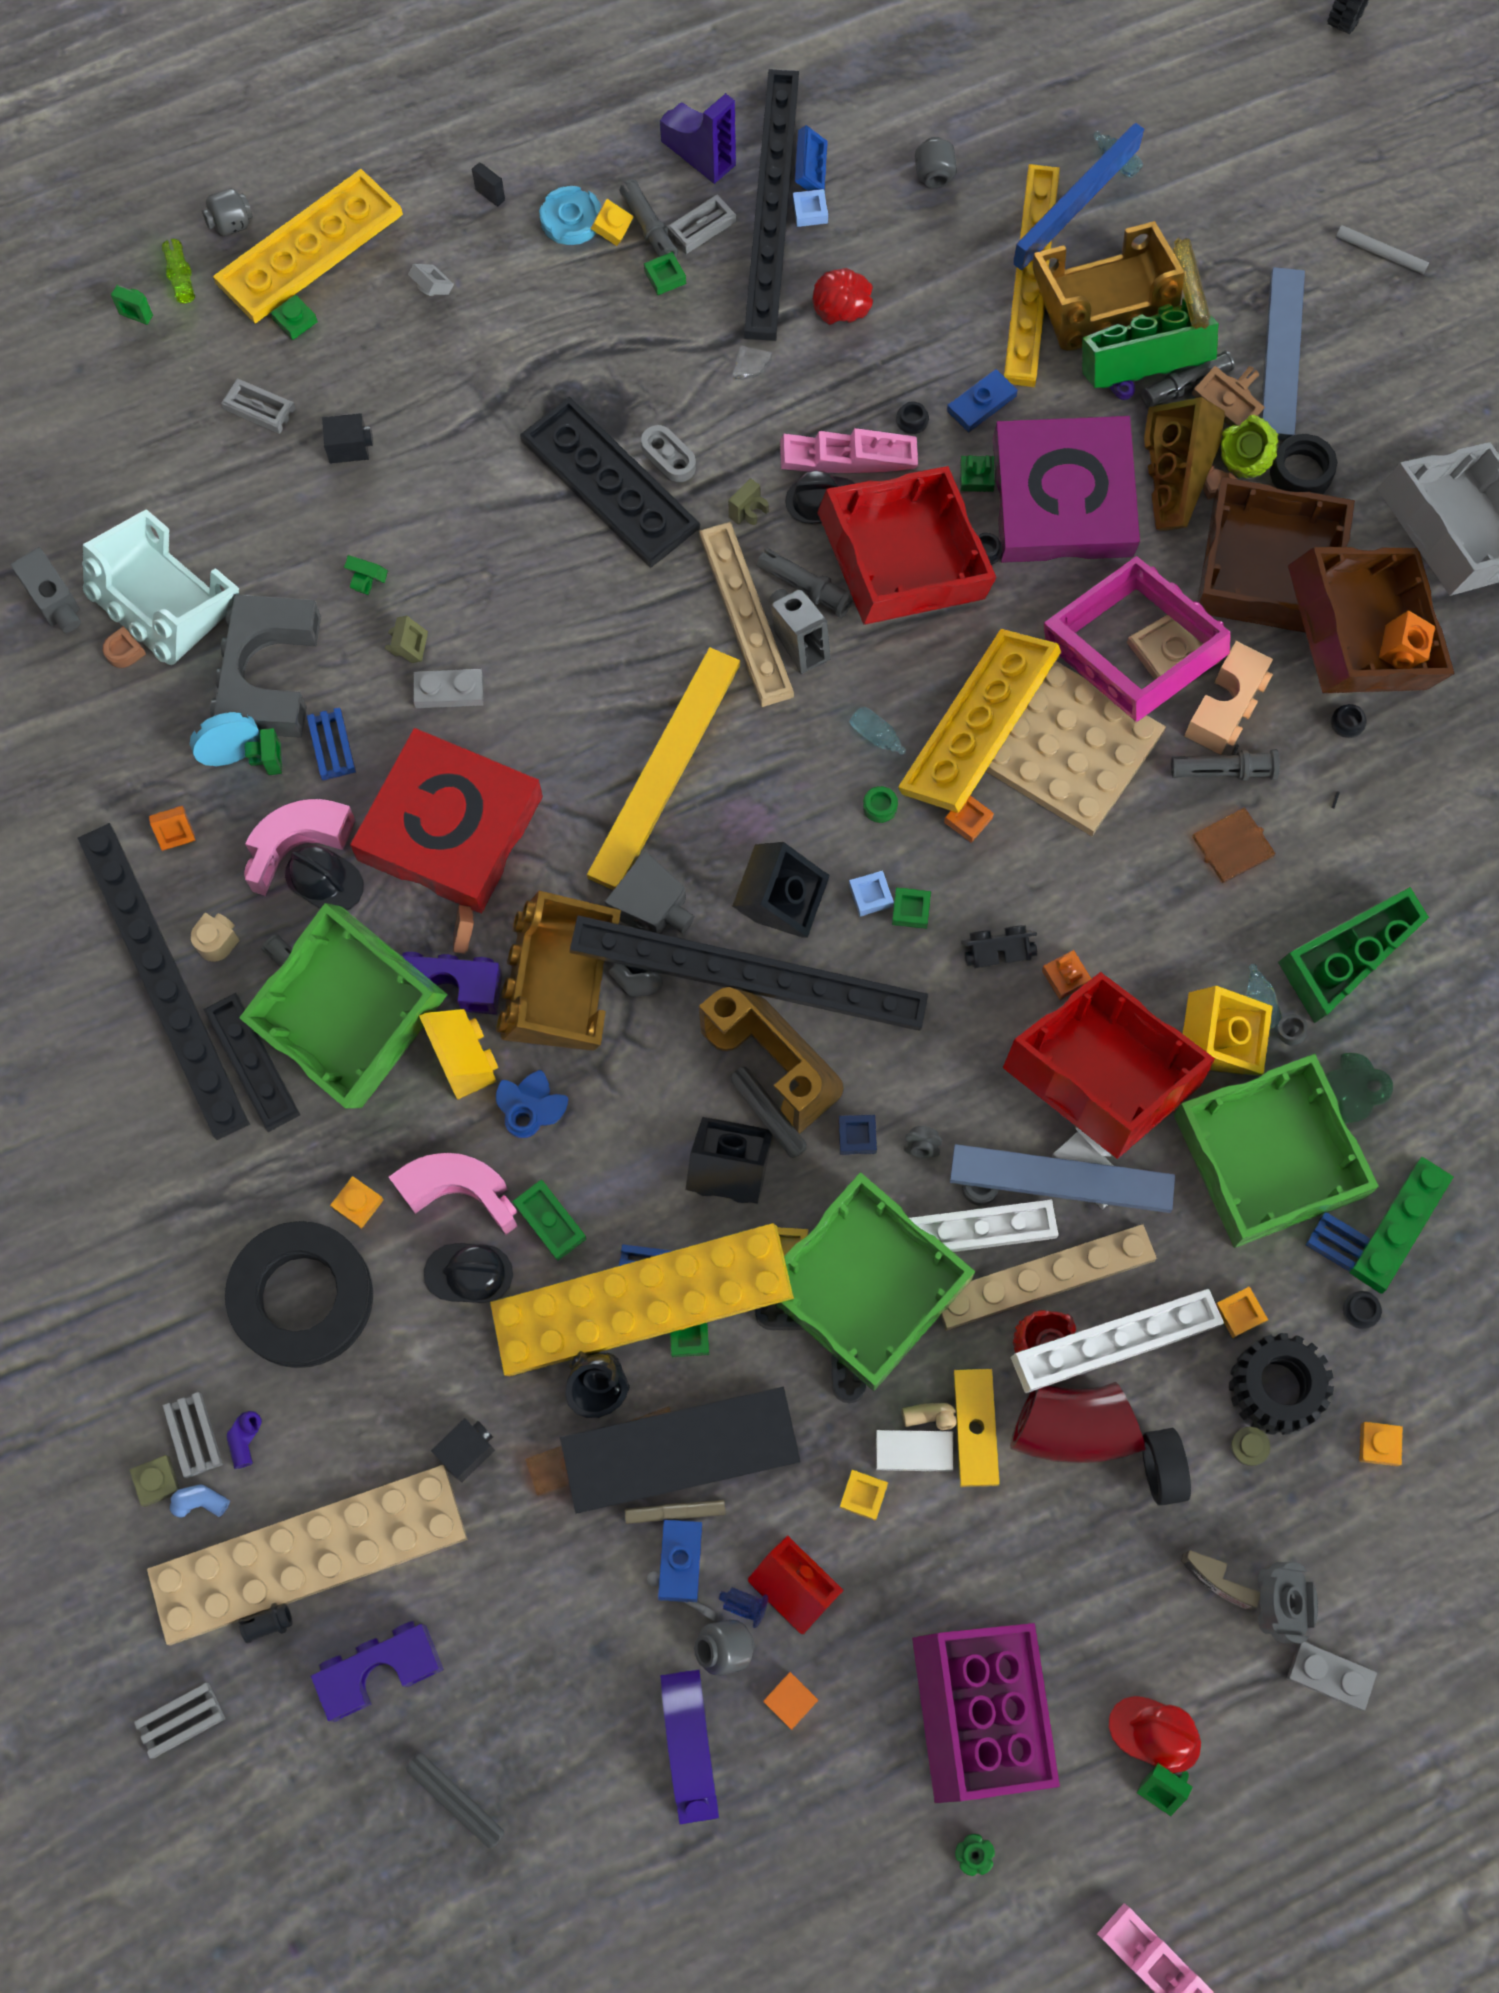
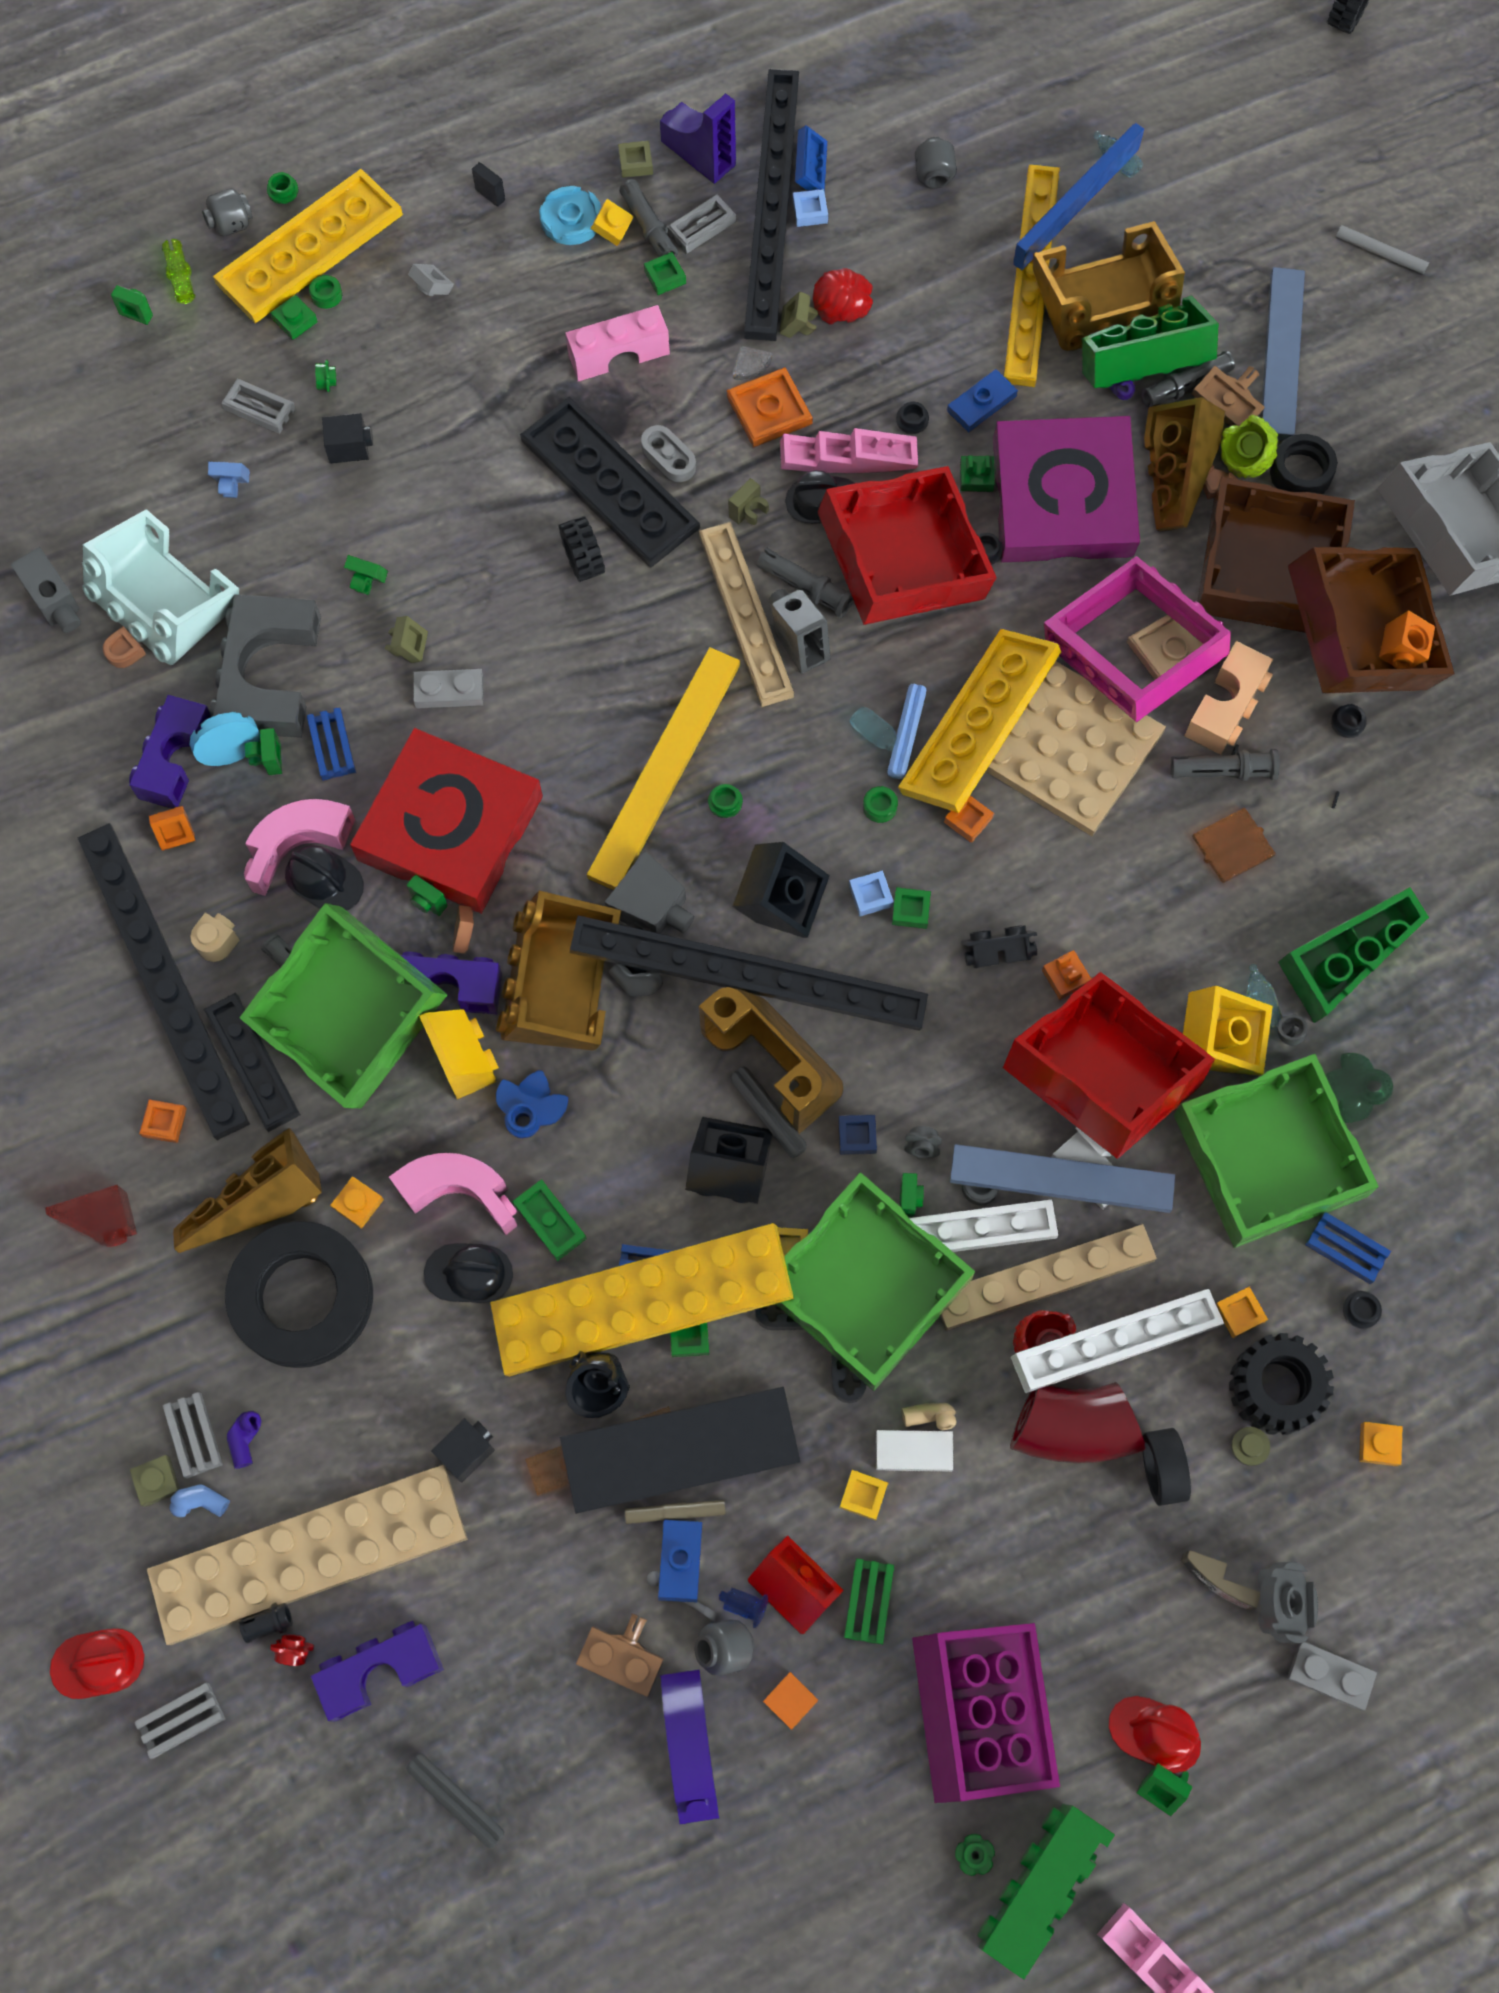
(96, 1663): none -> red piece
(99, 1216): none -> clear red slope
(155, 777): none -> dark purple arch
(163, 1121): none -> orange tile
(228, 476): none -> medium blue tile
(268, 1190): none -> pearl gold wedge
(282, 188): none -> green plate
(291, 1650): none -> red plate
(325, 291): none -> green tile
(325, 376): none -> green plate
(426, 896): none -> green plate
(581, 548): none -> black tyre
(596, 344): none -> bright pink arch
(621, 1657): none -> medium nougat plate
(635, 159): none -> olive plate
(725, 801): none -> green plate
(769, 407): none -> orange tile
(796, 316): none -> olive tile
(874, 1567): none -> green tile
(907, 731): none -> light blue axle
(910, 1194): none -> green plate
(976, 1451): yellow tile -> none
(1043, 1888): none -> green wedge
(1192, 284): clear yellow axle -> none
(1401, 1225): green plate -> none

